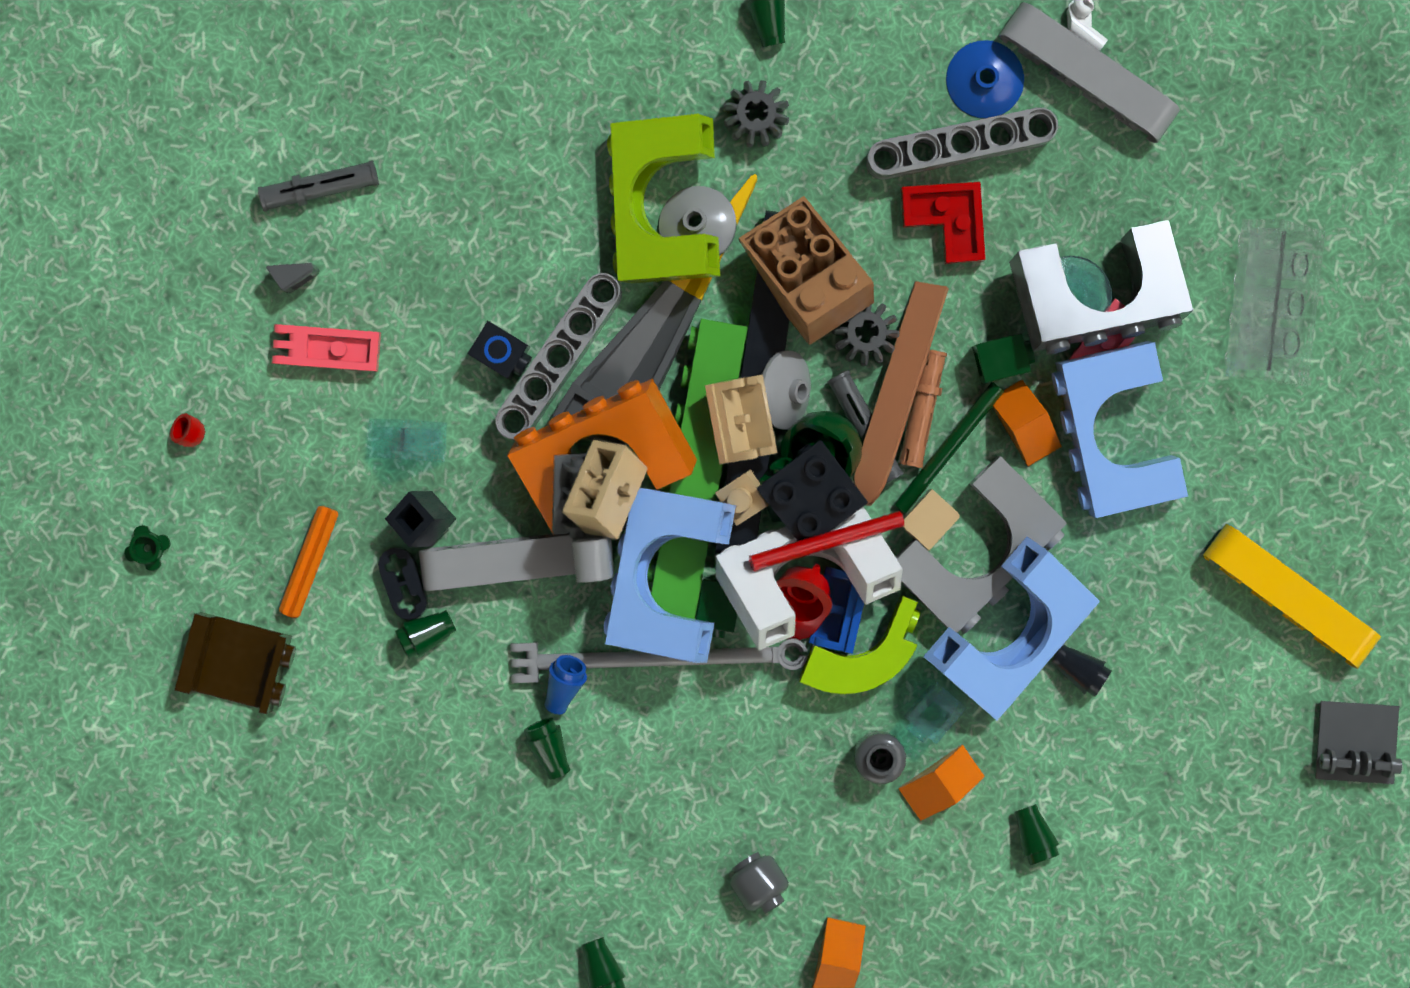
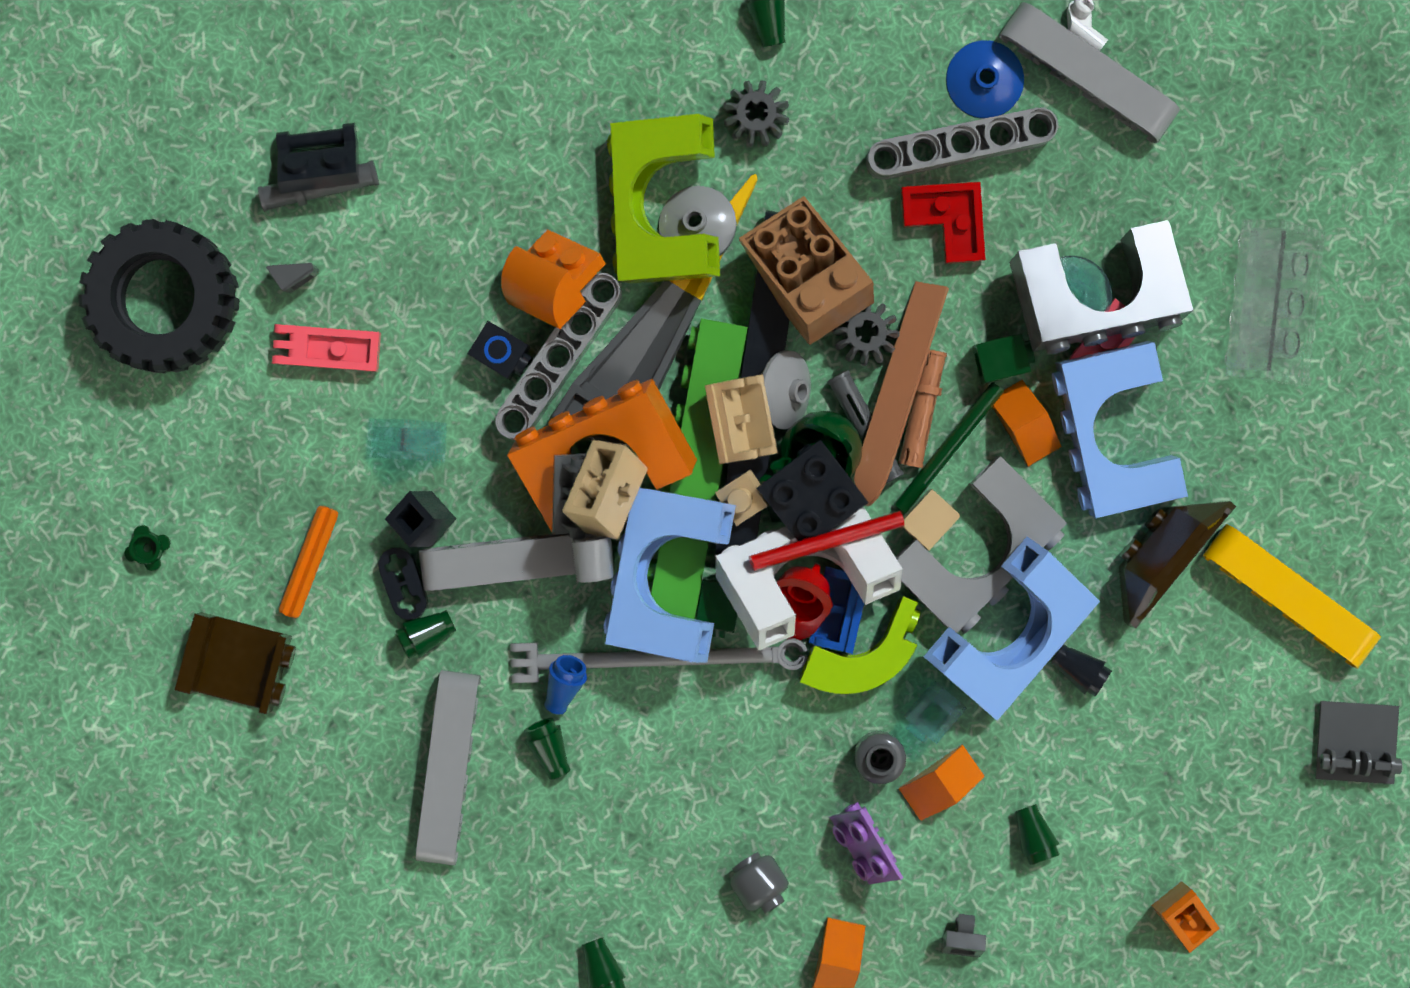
(107, 288): none -> black tyre
(187, 431): red hinge -> none
(317, 167): none -> black plate
(447, 767): none -> light grey beam
(549, 277): none -> orange brick
(871, 857): none -> medium lavender hinge
(963, 940): none -> dark grey tile
(1164, 553): none -> dark brown wedge
(1186, 916): none -> orange slope

